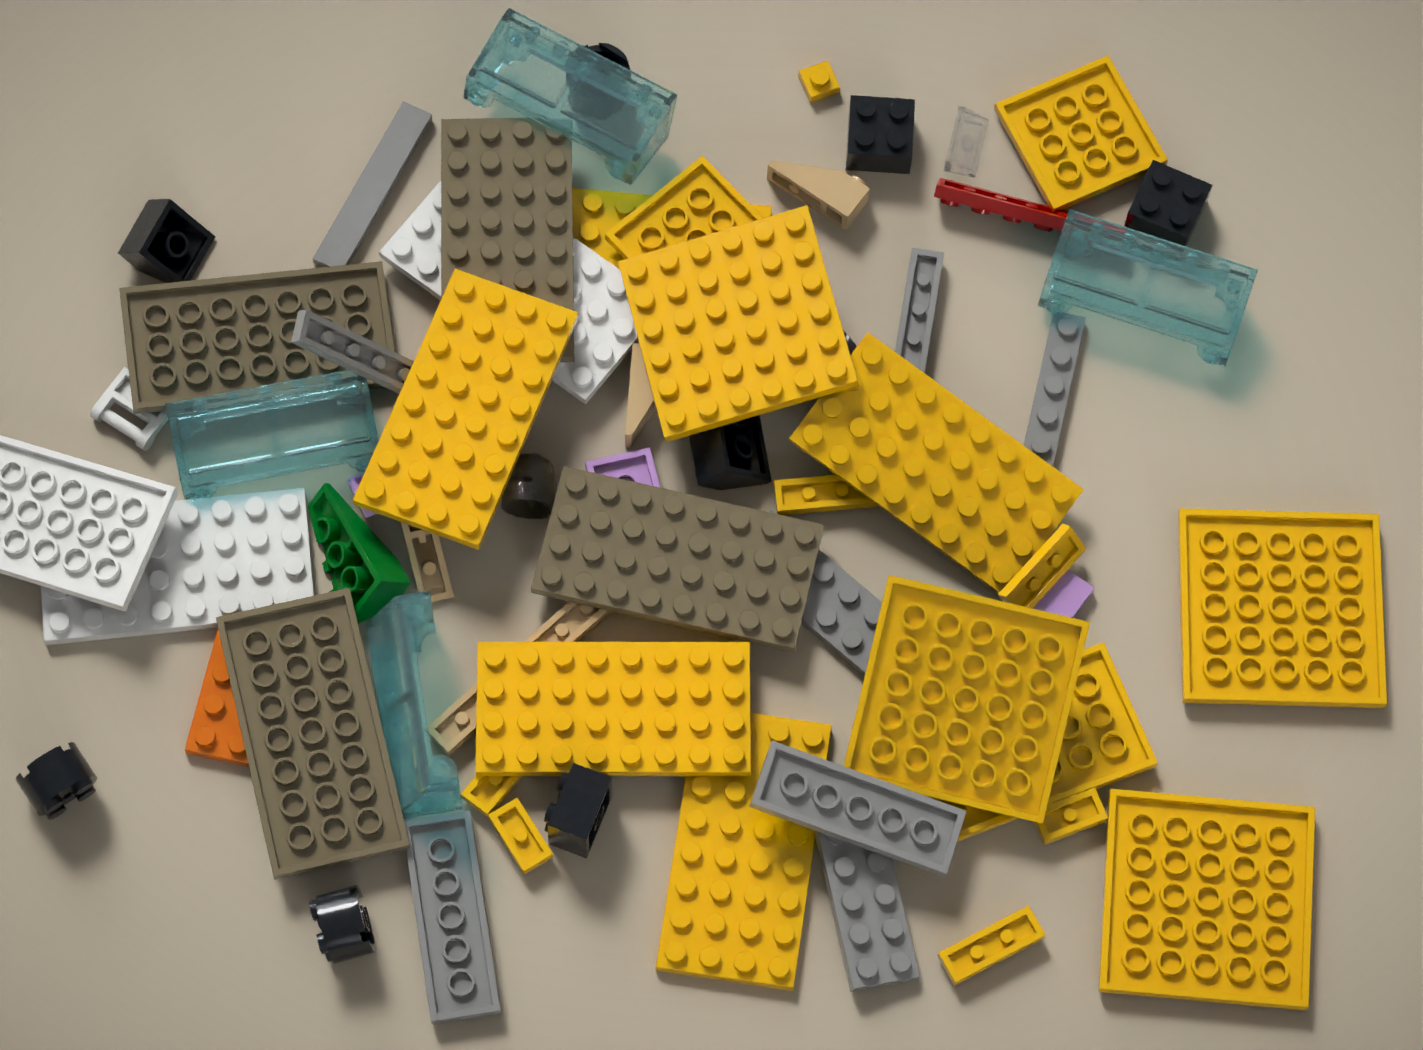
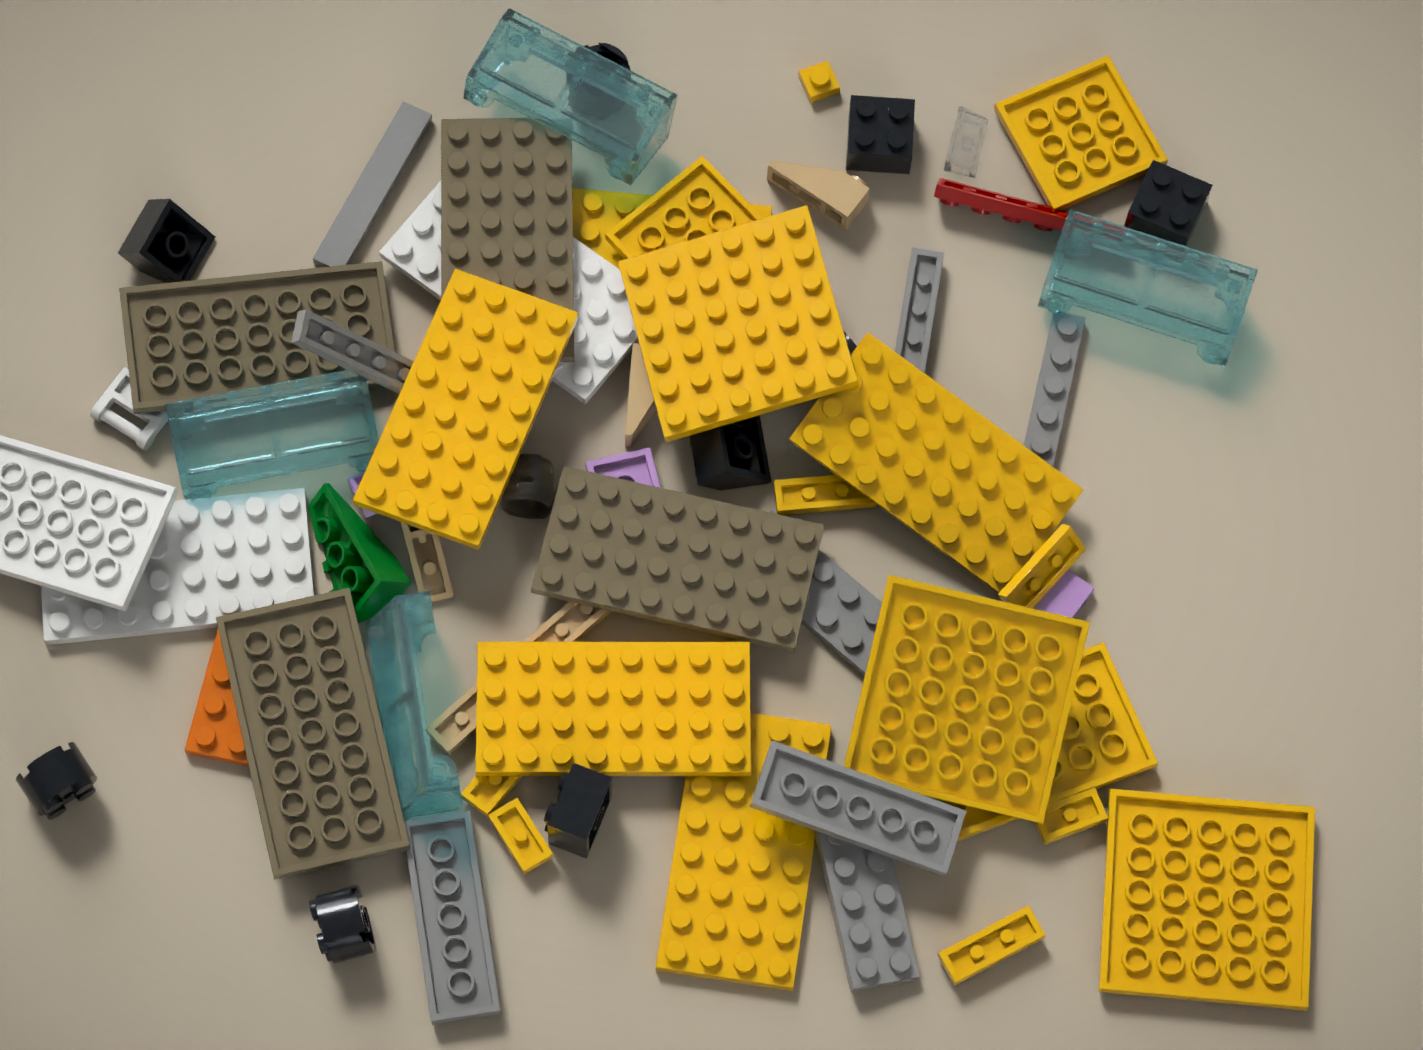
(1281, 608): yellow plate -> none

